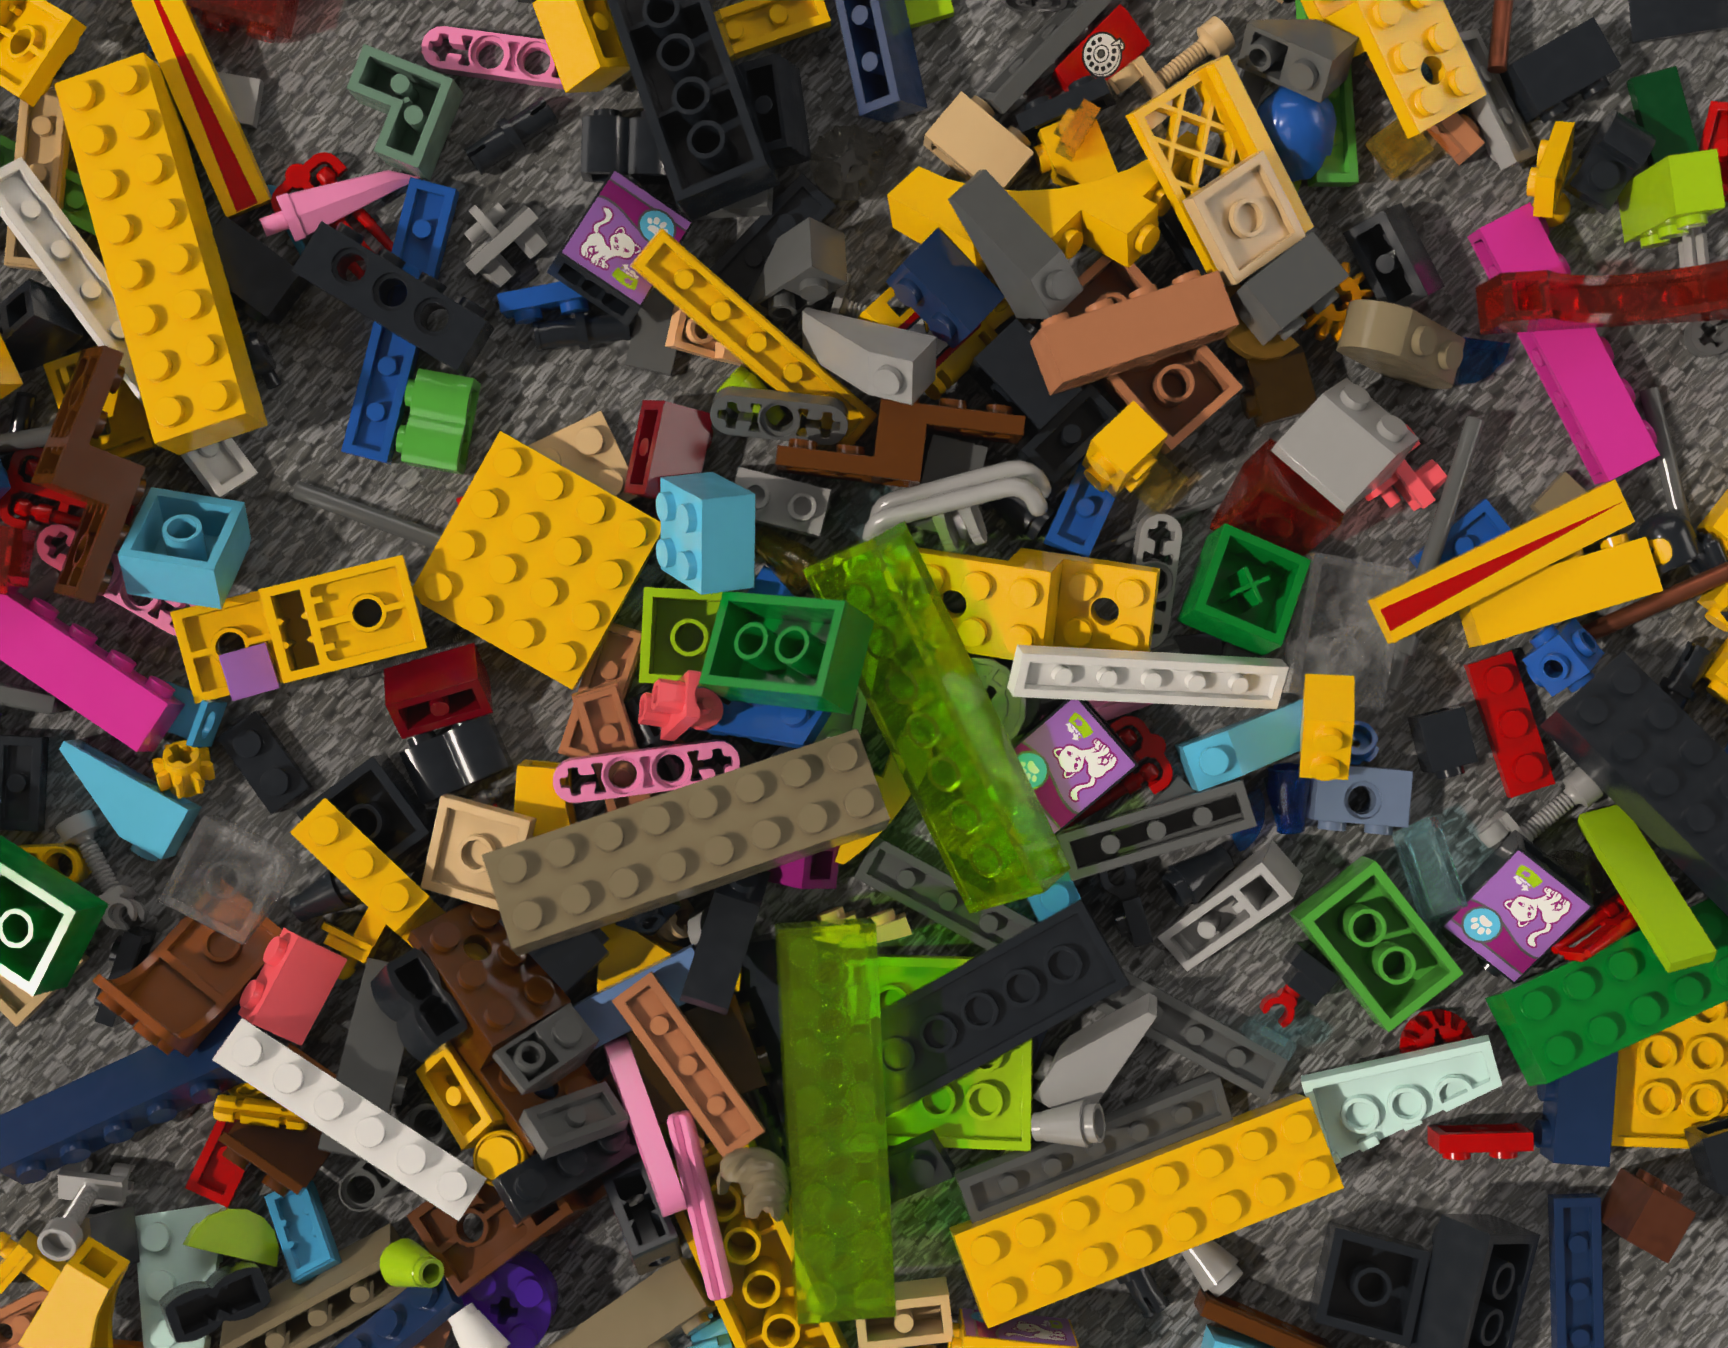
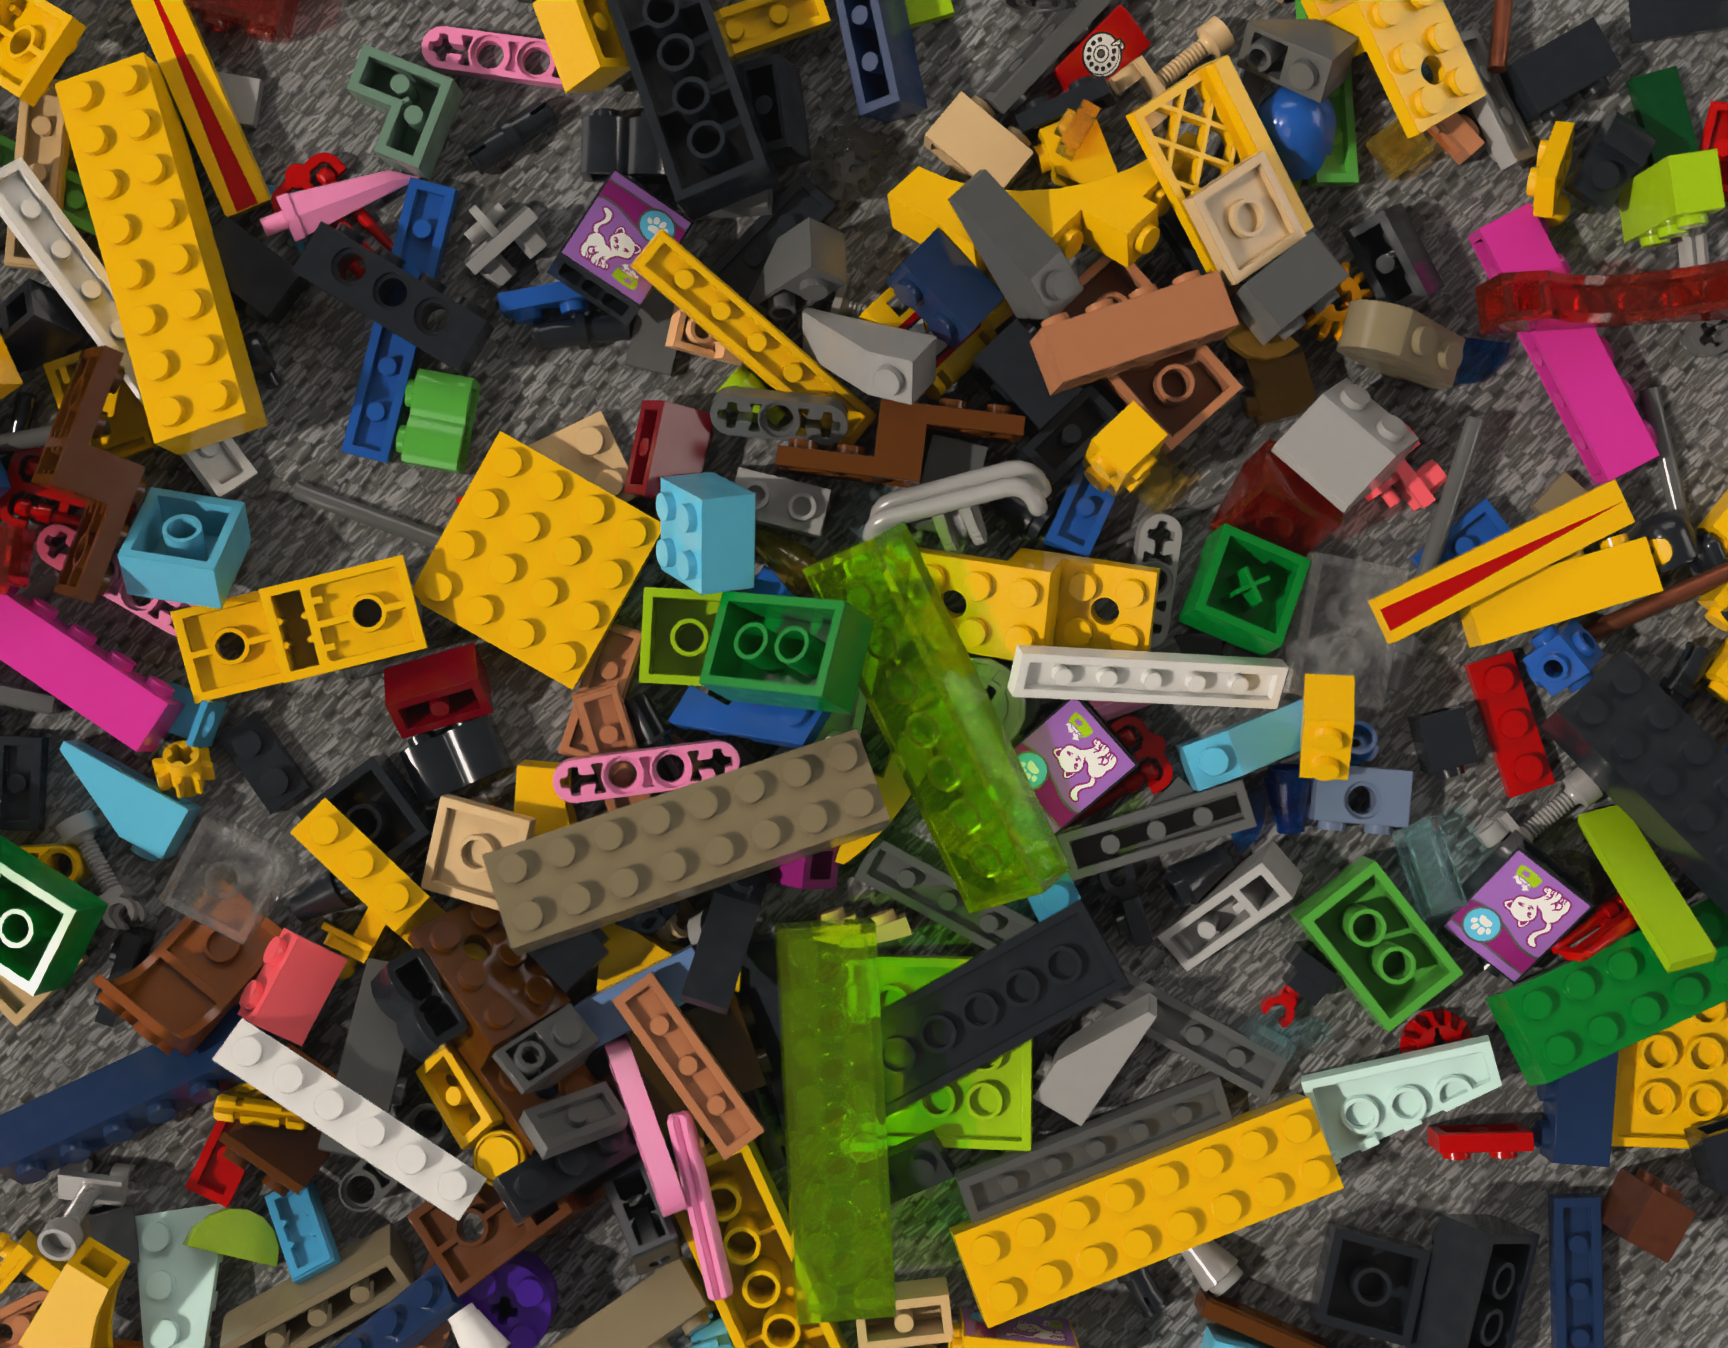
(202, 1306): black brick -> none
(249, 671): medium lavender tile -> none
(410, 1265): lime cone -> none
(679, 706): coral hips -> none
(761, 1179): dark tan hair -> none
(1070, 1124): light grey cone -> none

